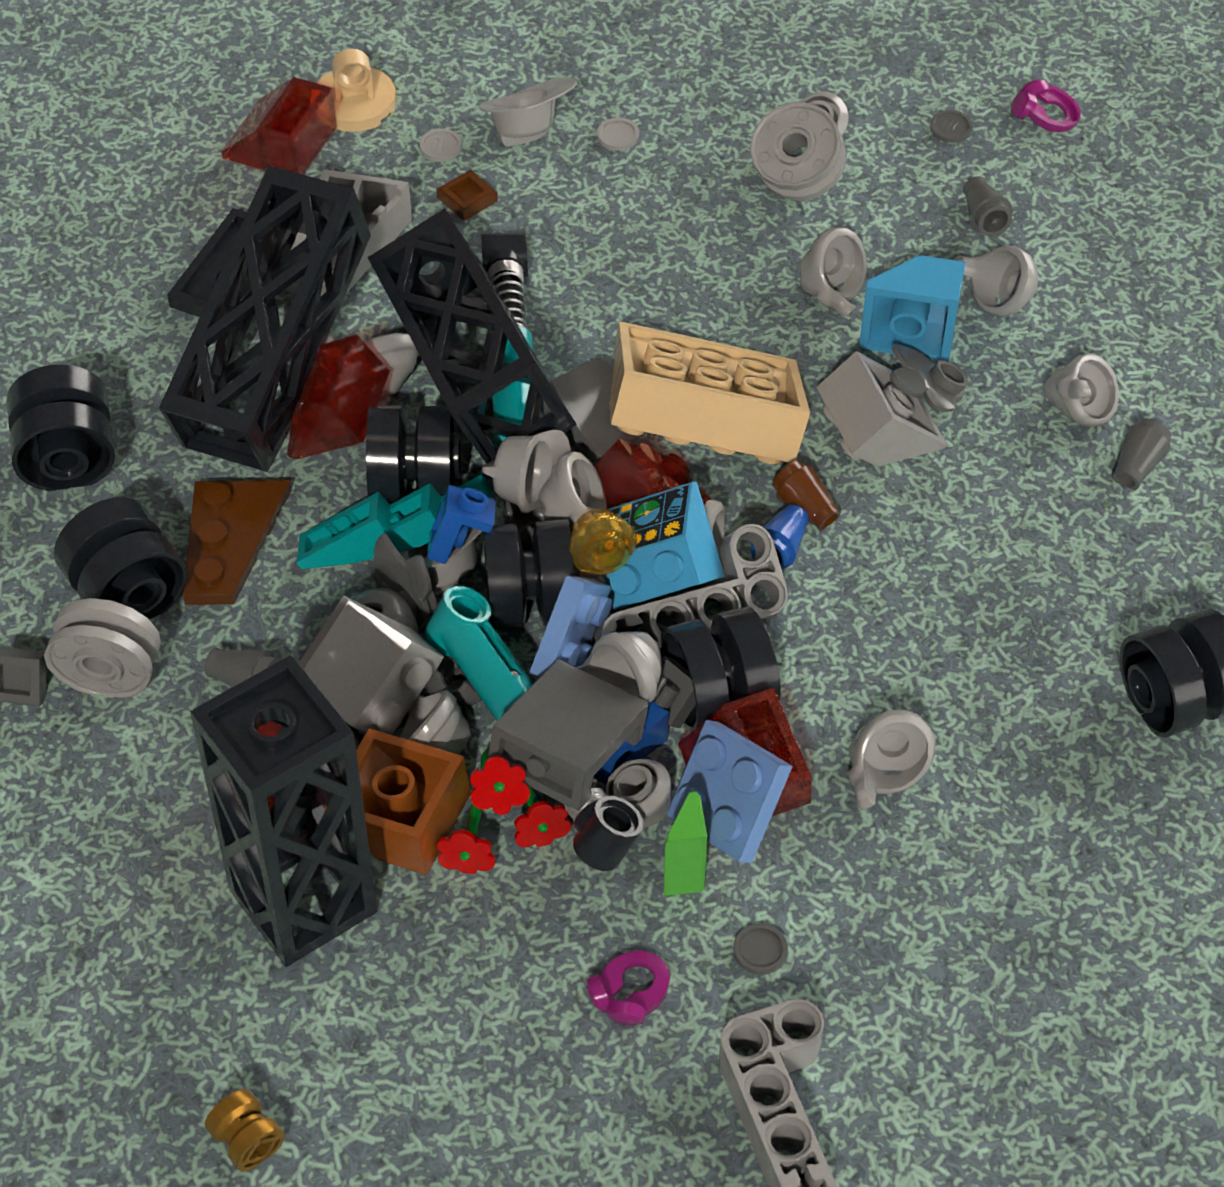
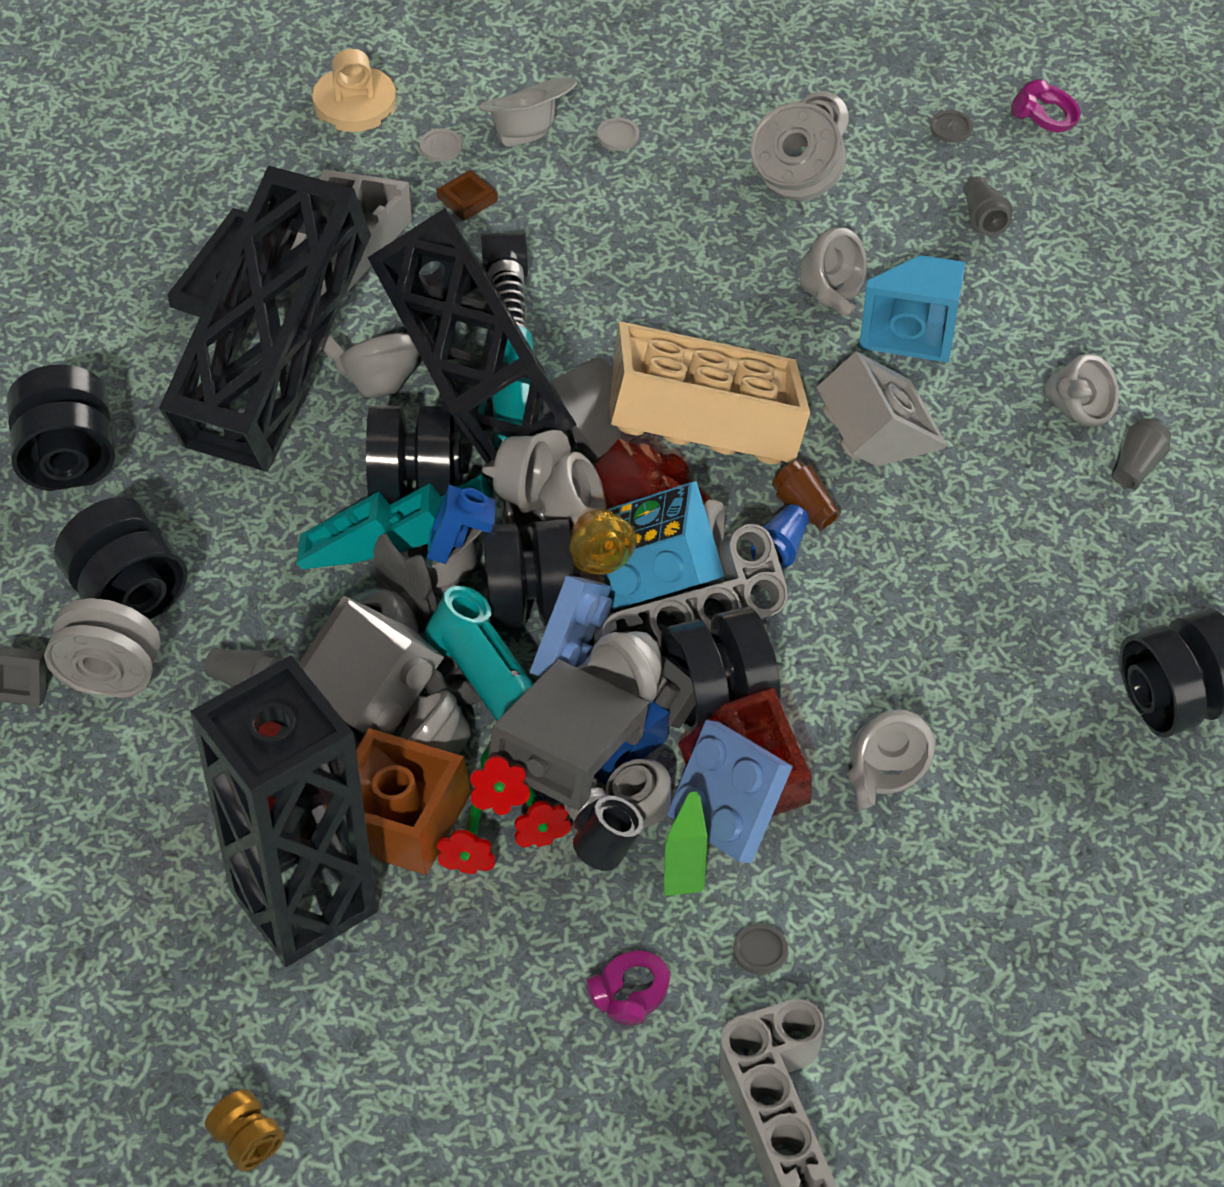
(226, 535): reddish brown wing -> none
(285, 128): clear red slope -> none
(337, 398): clear red slope -> none
(919, 377): dark grey plate -> none
(1002, 272): light grey hat -> none

